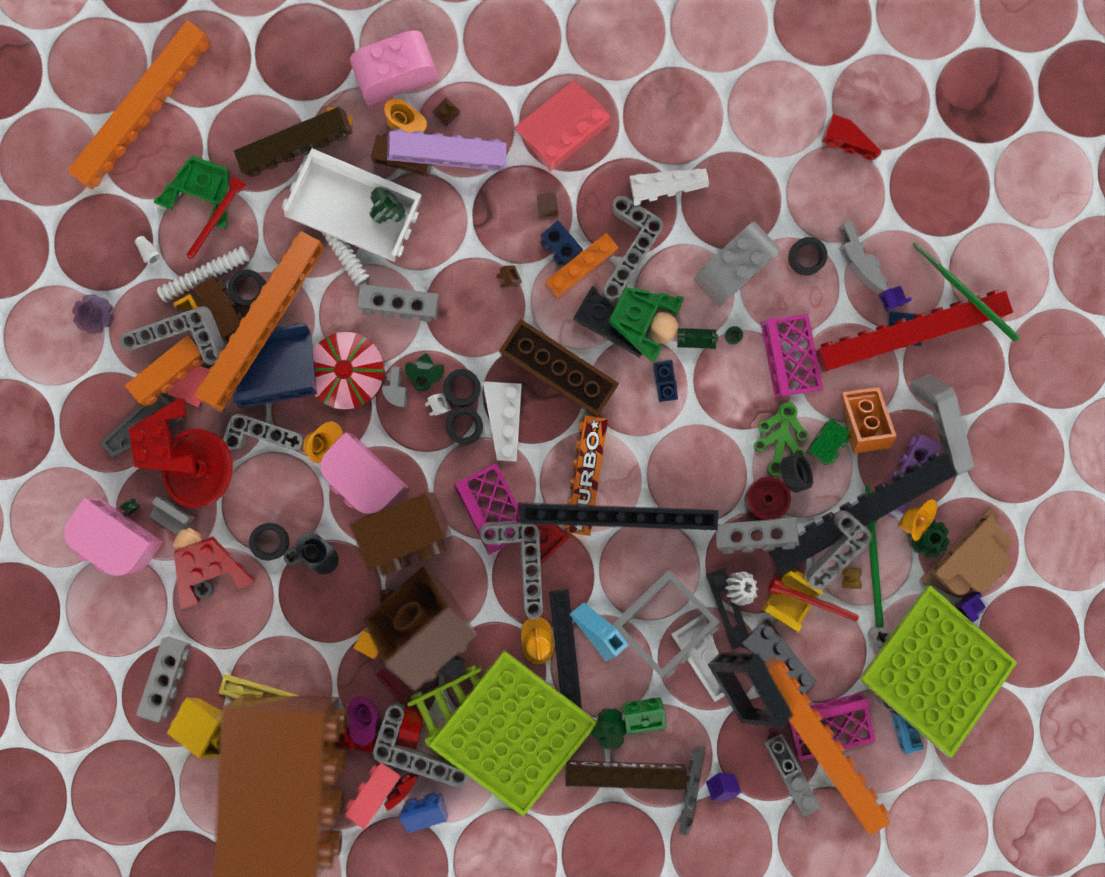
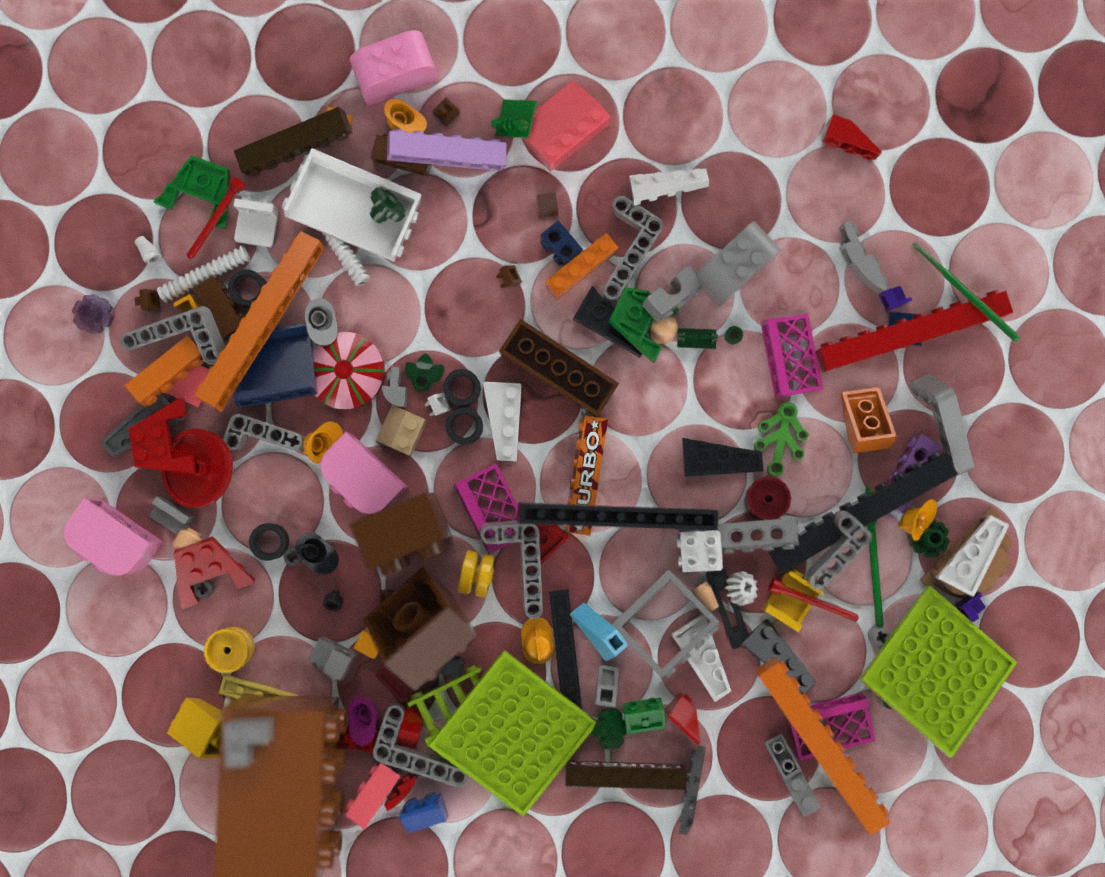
(129, 507): dark green bush -> none
(139, 105): orange brick -> none
(148, 300): none -> reddish brown tile
(149, 707): light grey brick -> none
(218, 649): none -> yellow wheel
(240, 737): none -> light grey brick
(256, 222): none -> white bracket
(321, 322): none -> light grey piece
(333, 601): none -> black tile
(333, 658): none -> light grey brick
(370, 293): light grey brick -> none
(401, 430): none -> tan slope
(475, 573): none -> yellow wheel
(515, 118): none -> green hinge
(606, 686): none -> light grey brick
(661, 304): none -> light grey arch
(665, 380): dark blue slope -> none
(684, 716): none -> red slope
(700, 551): none -> white bracket
(706, 596): none -> light nougat cone
(714, 459): none -> black wing
(723, 787): dark purple panel -> none
(777, 710): black window -> none
(796, 266): black tyre -> none
(796, 472): black tyre -> none
(828, 442): green brick -> none
(851, 578): pearl gold wheel -> none
(907, 735): dark azure hinge -> none
(974, 557): none -> white wing

